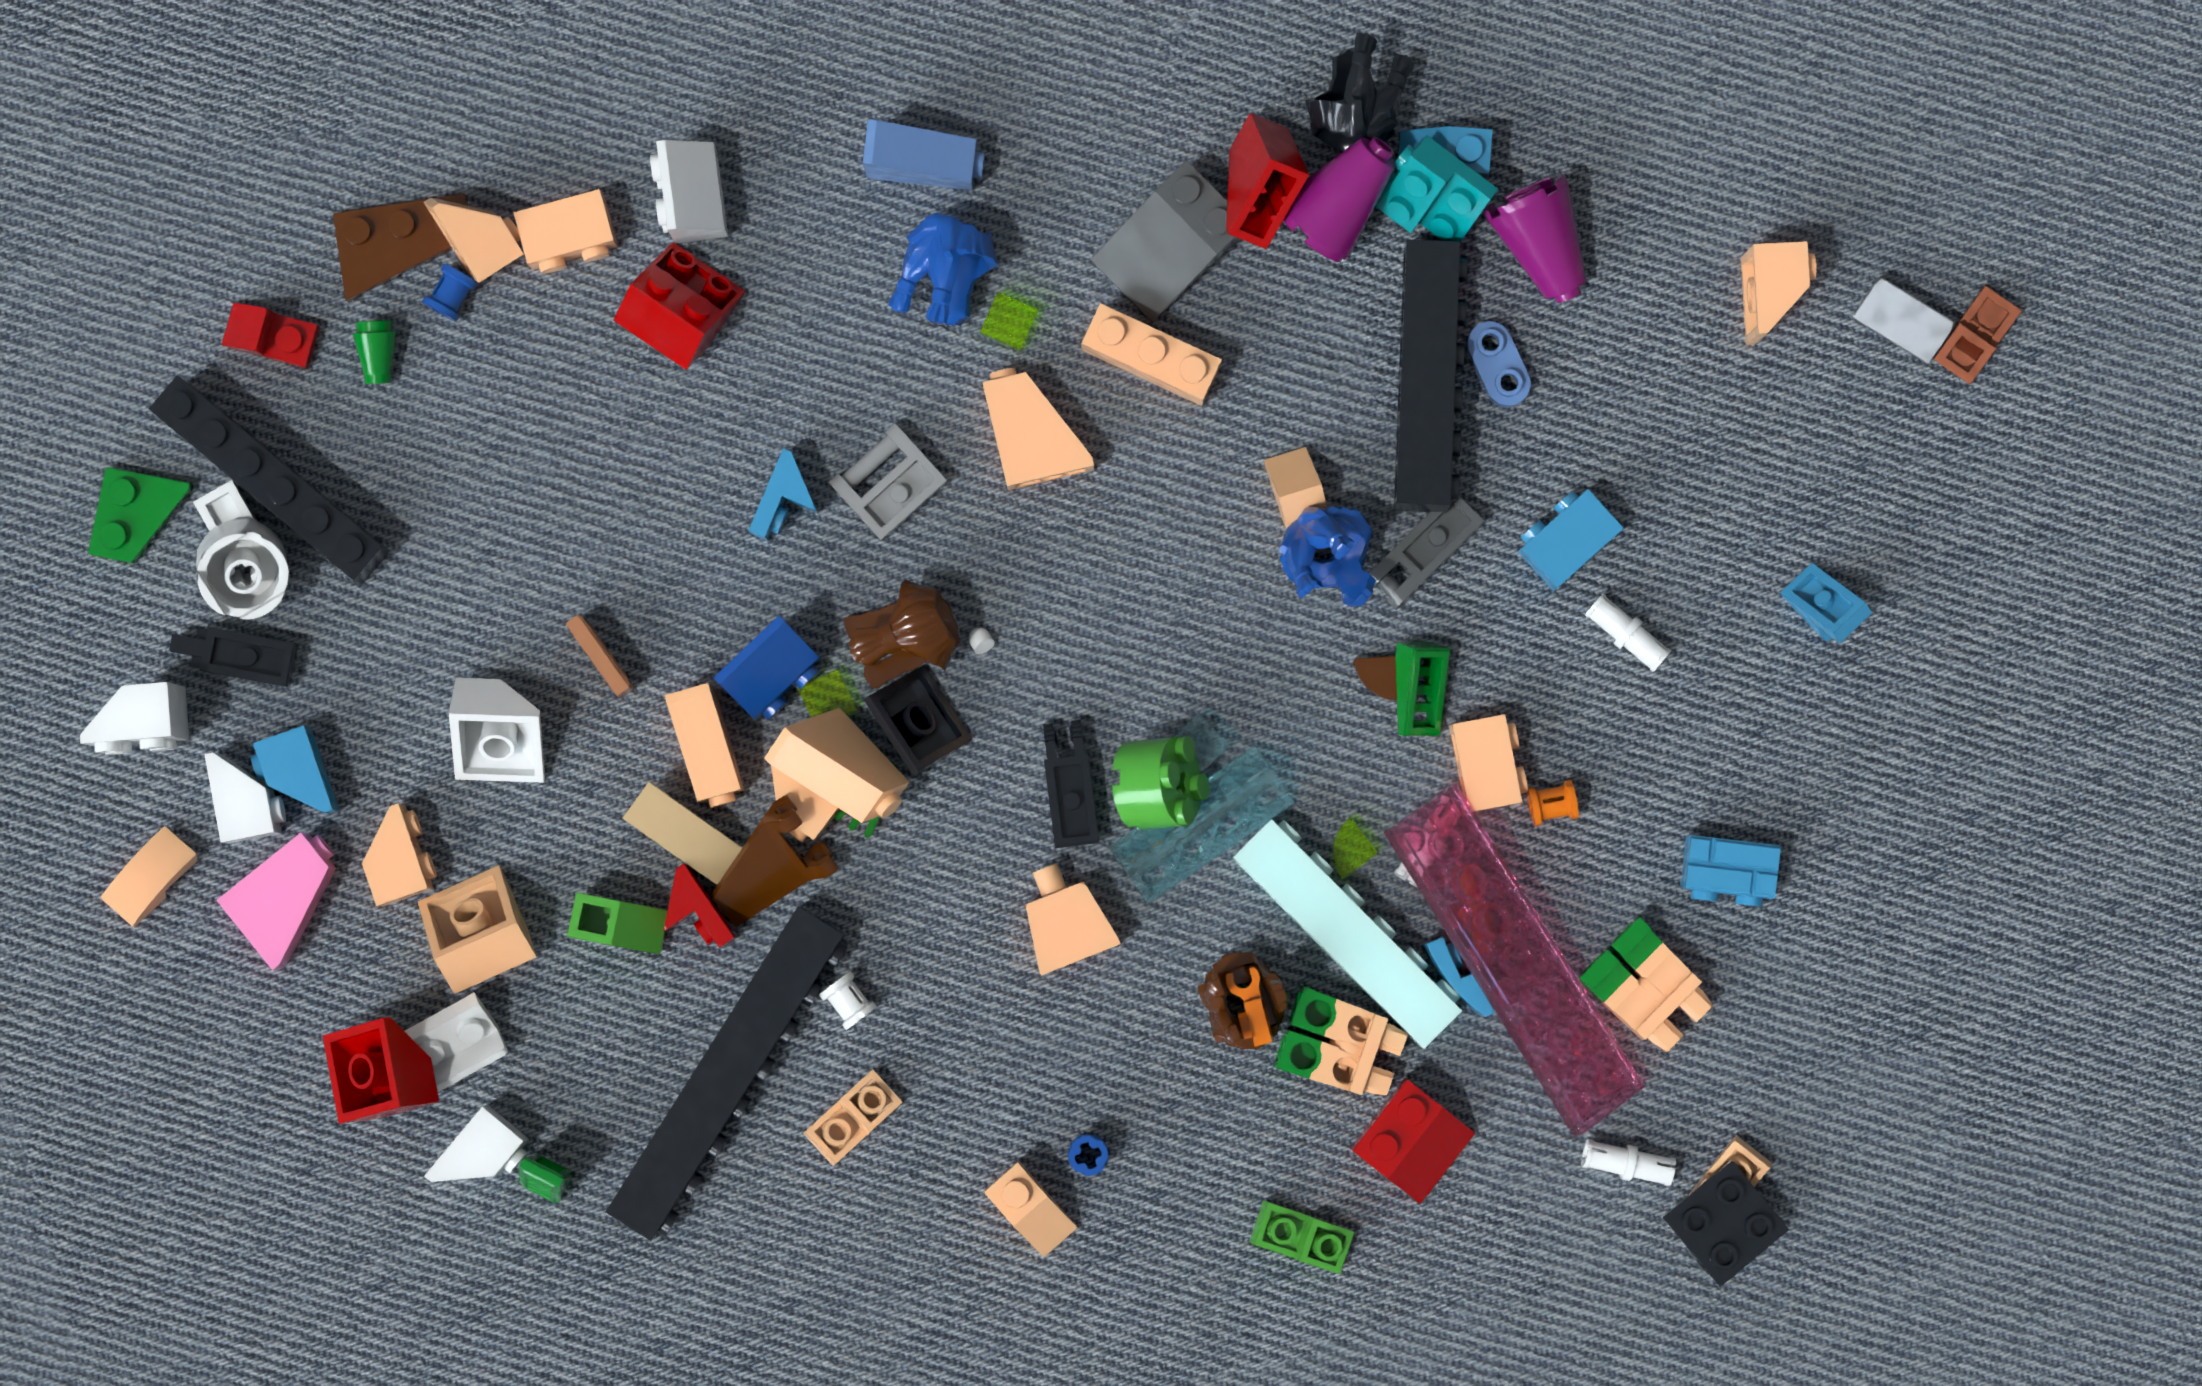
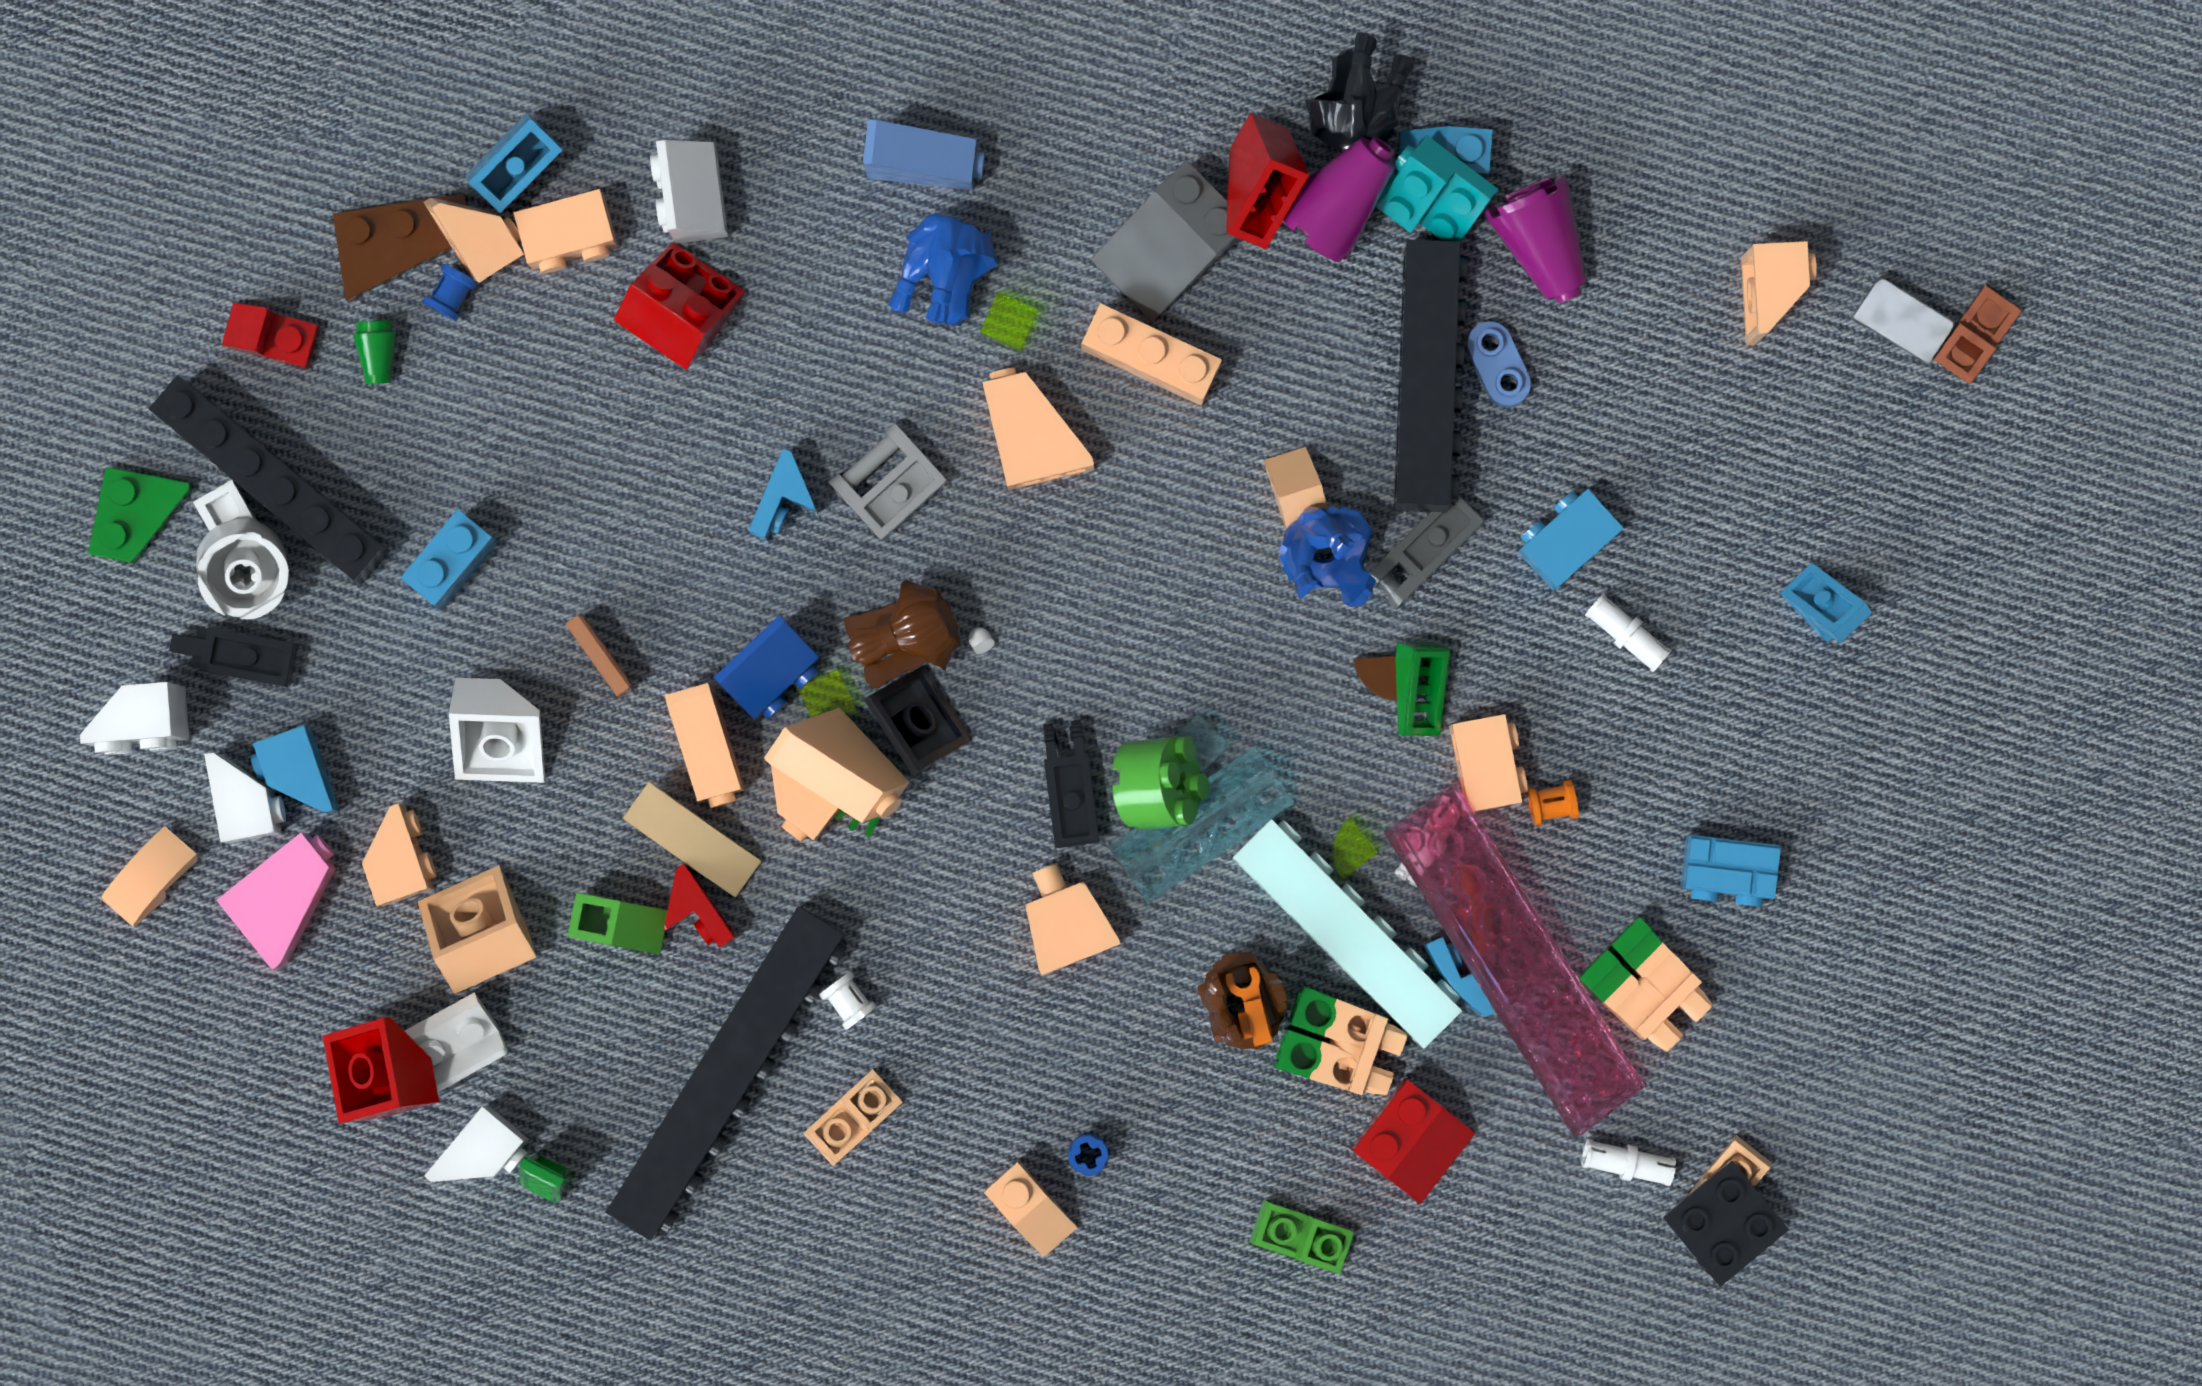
(449, 559): none -> dark azure brick
(513, 162): none -> dark azure brick
(770, 866): reddish brown flag -> none

